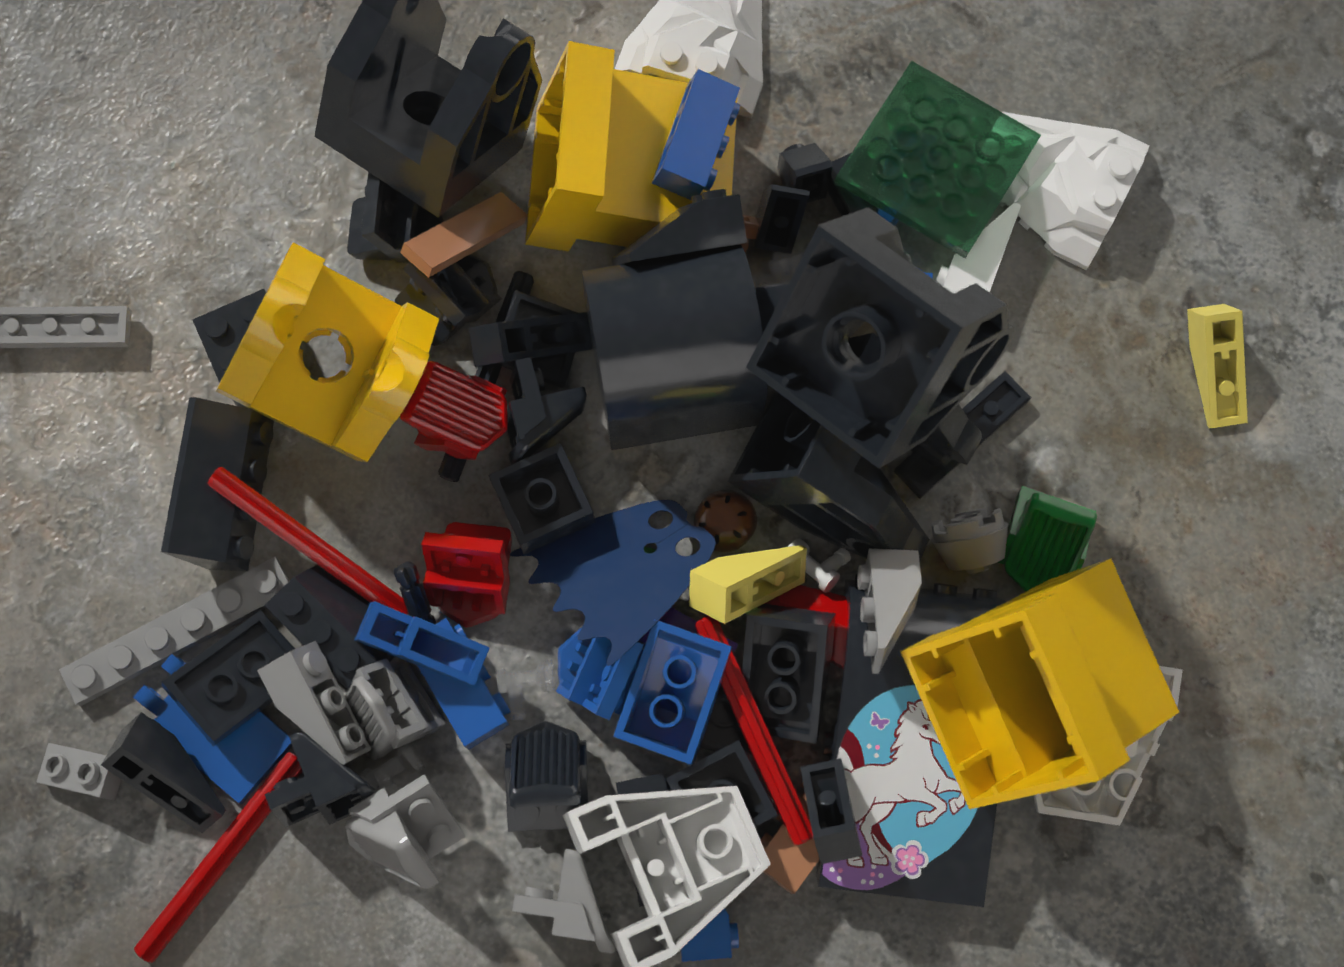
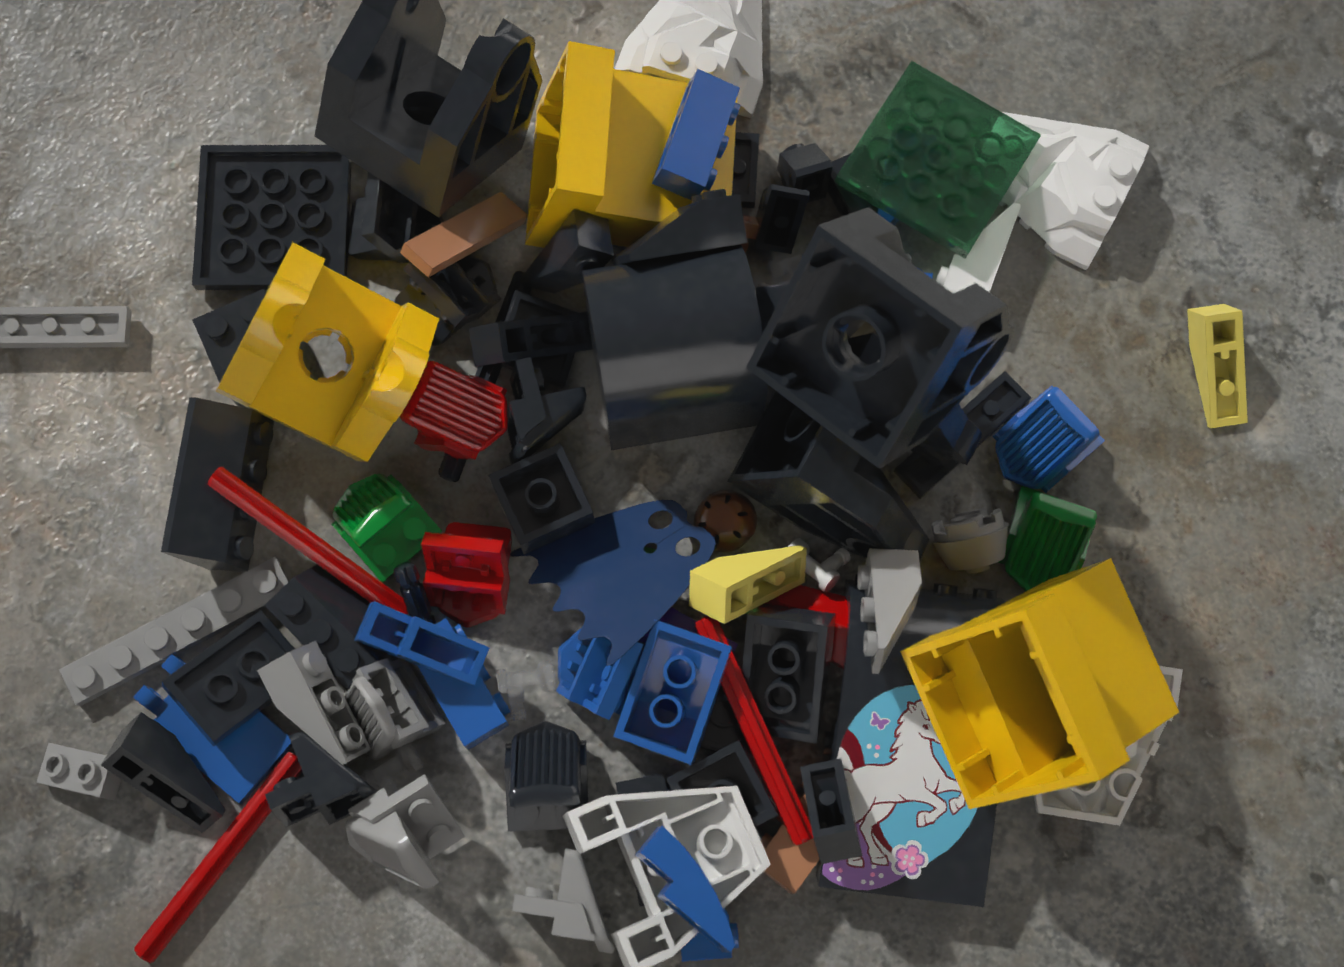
(261, 202): none -> black plate
(382, 523): none -> green piece
(578, 245): none -> black slope
(687, 887): none -> blue slope
(745, 168): none -> black plate
(1045, 441): none -> blue piece

